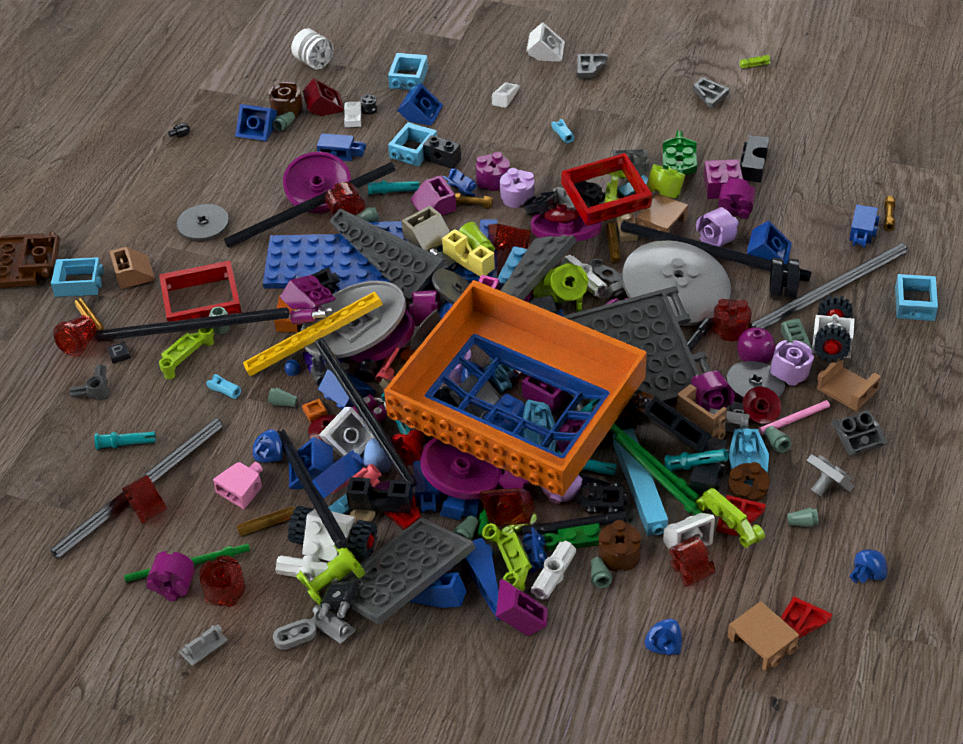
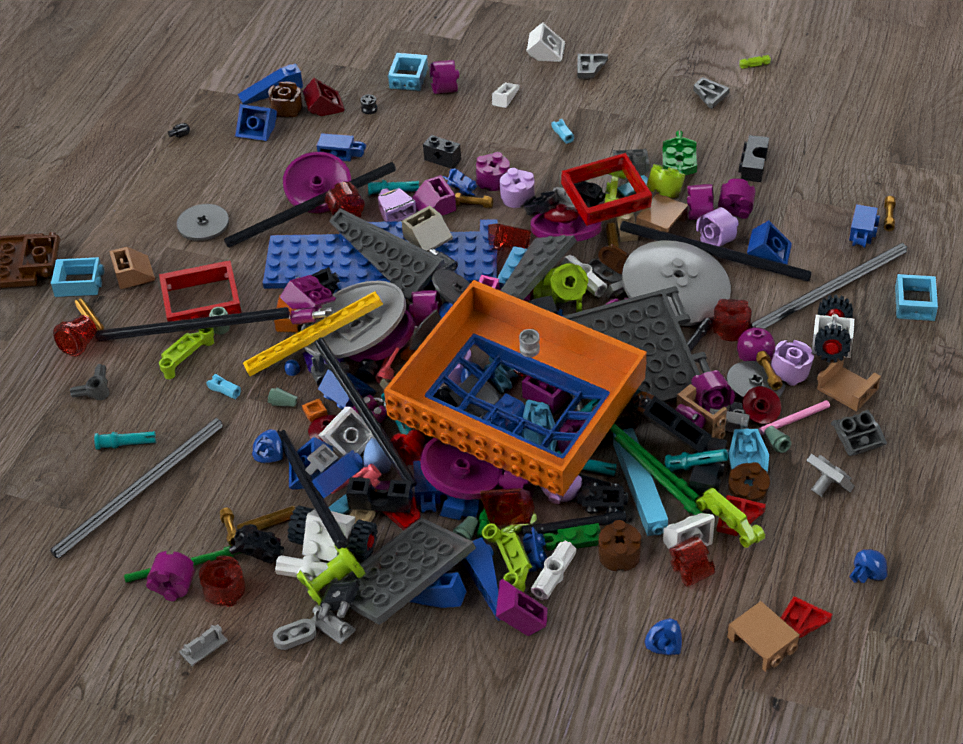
(118, 352): black tile -> none
(144, 498): clear red brick -> none
(227, 517): none -> pearl gold bar
(239, 483): bright pink torso -> none
(257, 544): none -> black brick
(260, 89): none -> blue slope
(283, 121): sand green cone -> none
(312, 48): white wheel -> none
(321, 459): none -> light grey plate
(352, 114): white slope -> none
(369, 215): sand green cone -> none
(395, 205): none -> lavender torso
(414, 133): medium azure window -> none
(420, 106): blue slope -> none
(444, 76): none -> magenta brick
(475, 236): lime plant -> none
(478, 261): light yellow arch -> none
(529, 343): none -> light grey wheel
(600, 574): sand green cone -> none
(613, 257): none -> reddish brown bracket
(692, 415): none -> magenta piece
(700, 200): none -> magenta brick
(718, 173): magenta brick -> none
(774, 380): none -> pearl gold bar
(785, 278): black wheel -> none
(794, 327): sand green slope -> none
(806, 518): sand green cone -> none

